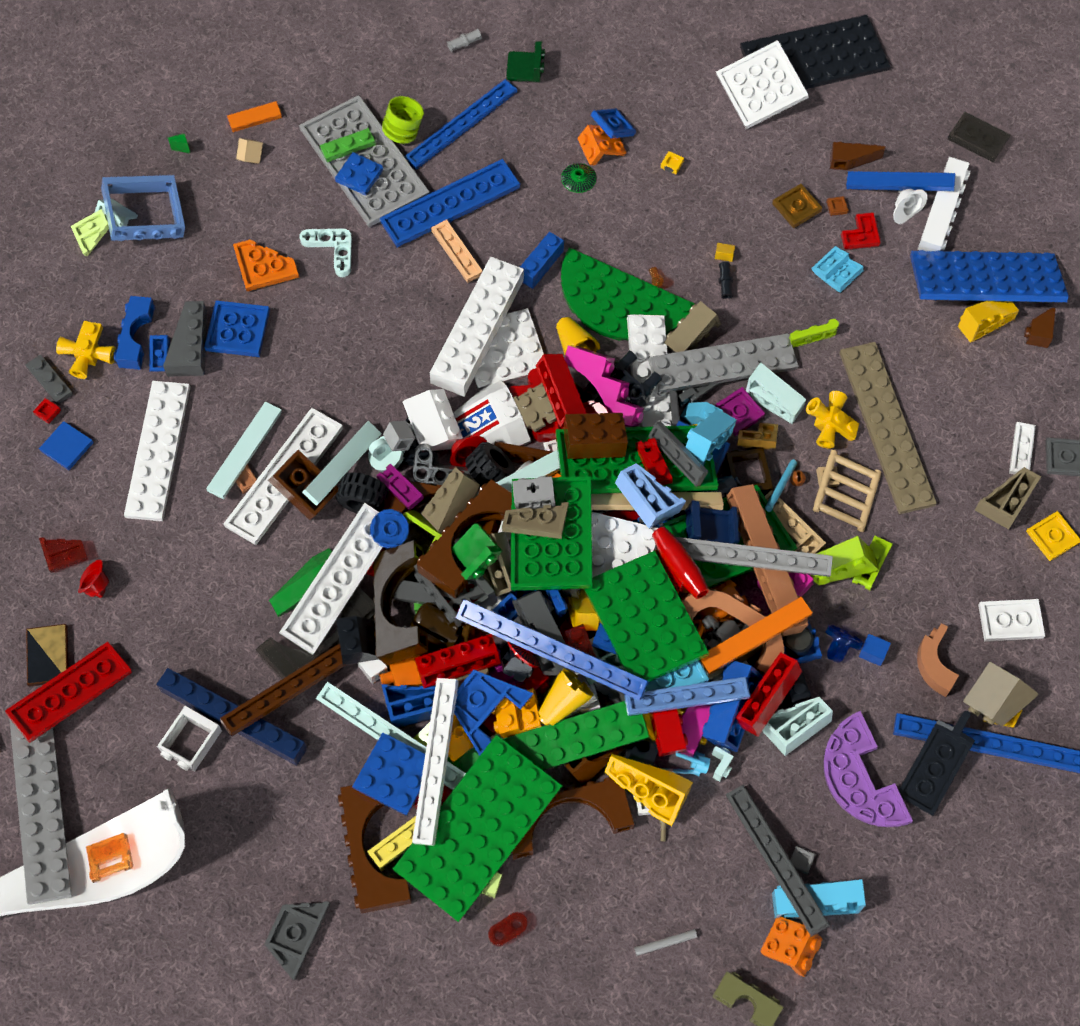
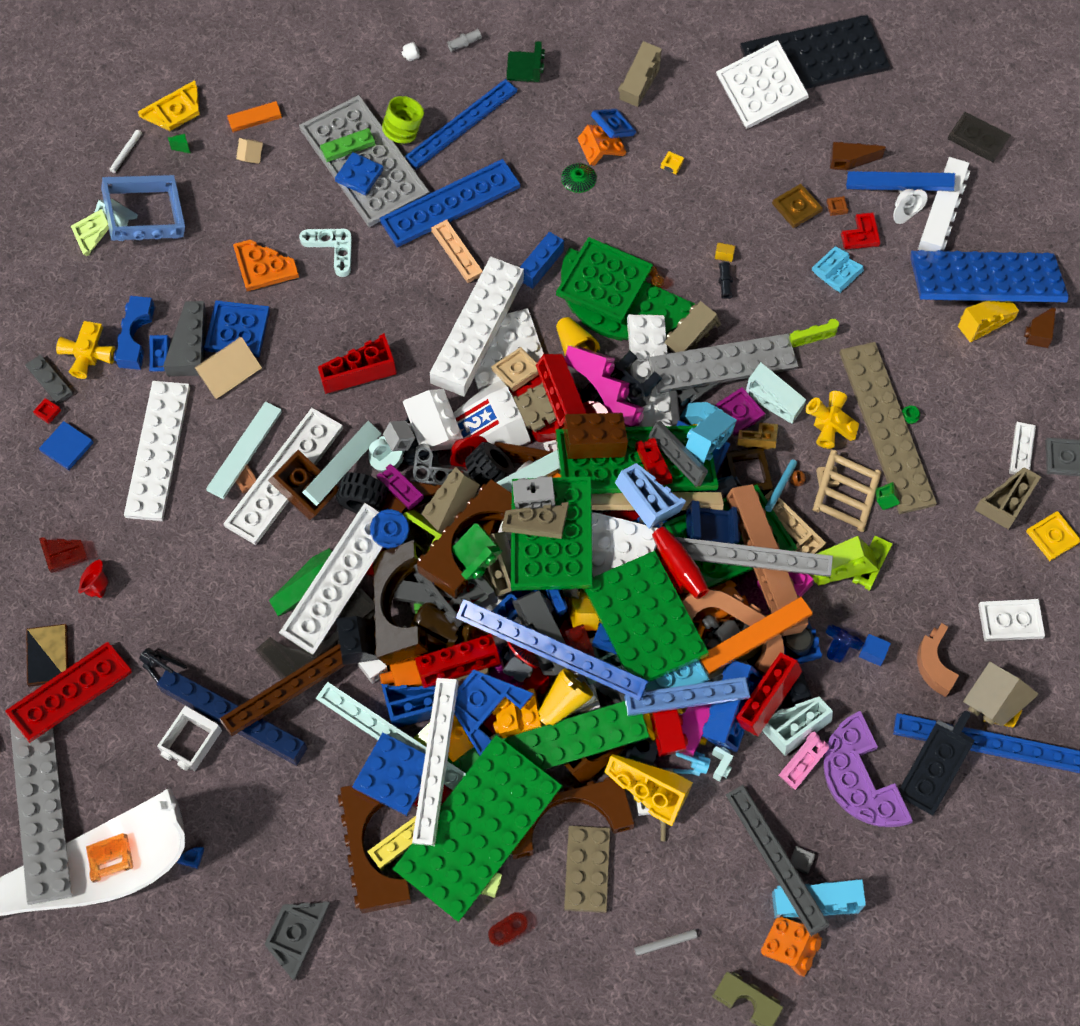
(130, 144): none -> white bar
(153, 659): none -> black plant
(174, 108): none -> yellow wing
(191, 857): none -> blue tile
(228, 367): none -> tan tile
(358, 366): none -> red wedge
(411, 51): none -> white piece
(516, 369): none -> tan tile
(587, 869): none -> dark tan plate
(604, 280): none -> green plate
(641, 74): none -> dark tan wedge
(804, 760): none -> bright pink plate
(887, 496): none -> green slope
(911, 414): none -> green plate

